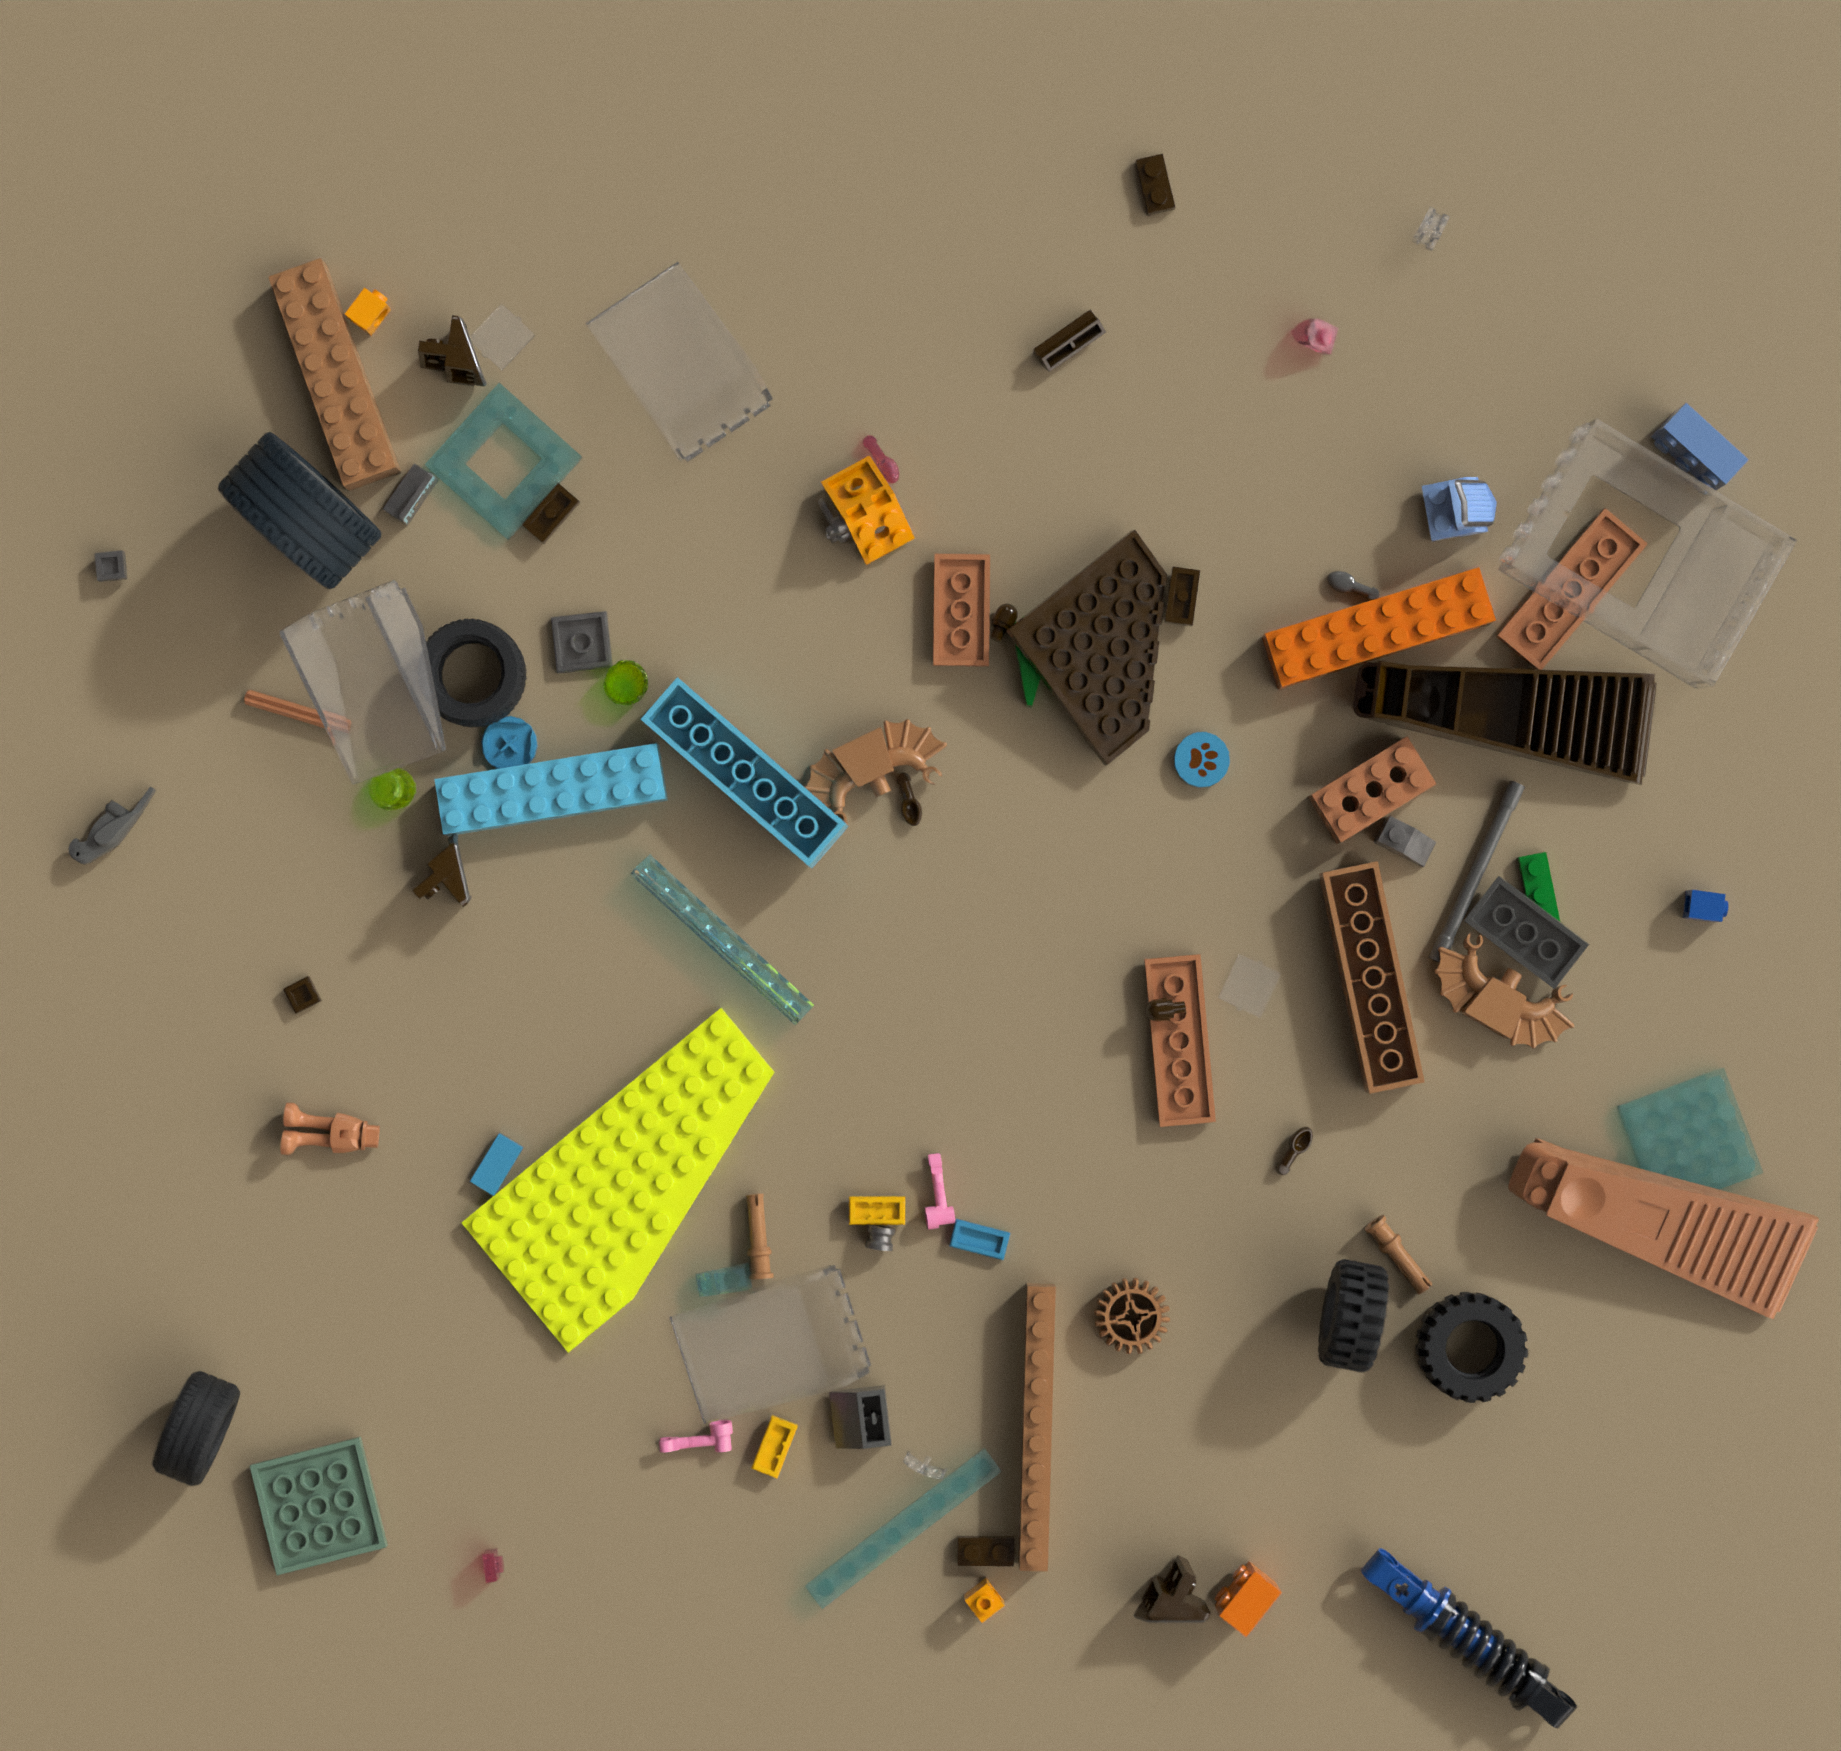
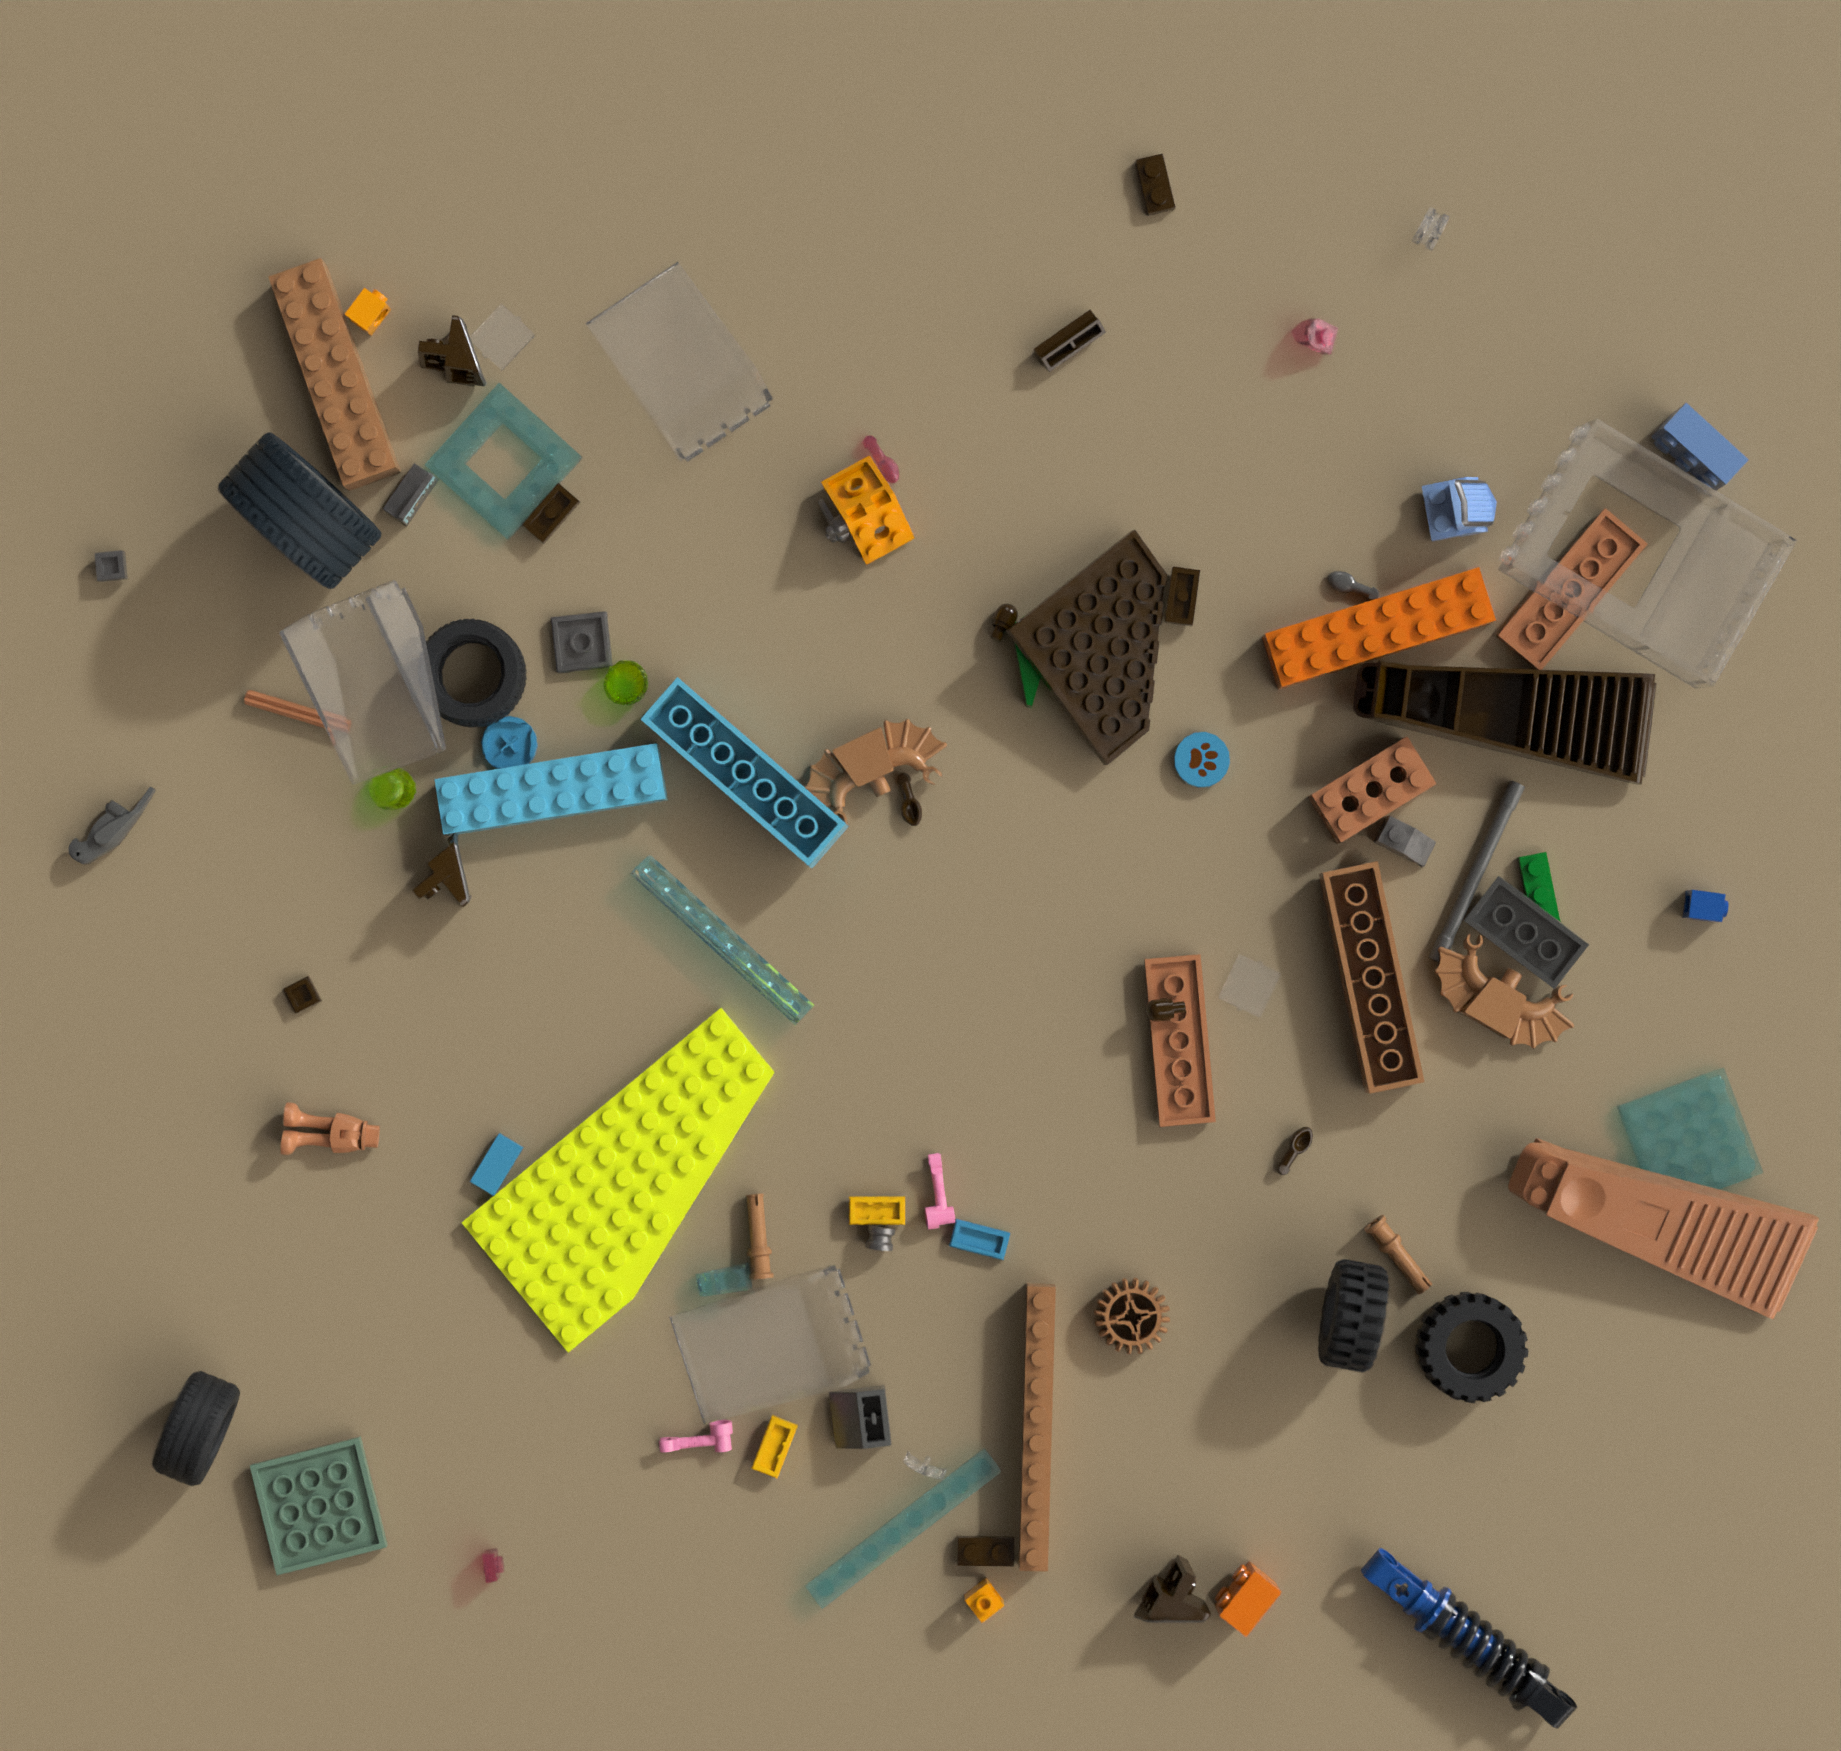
(961, 610): nougat plate -> none

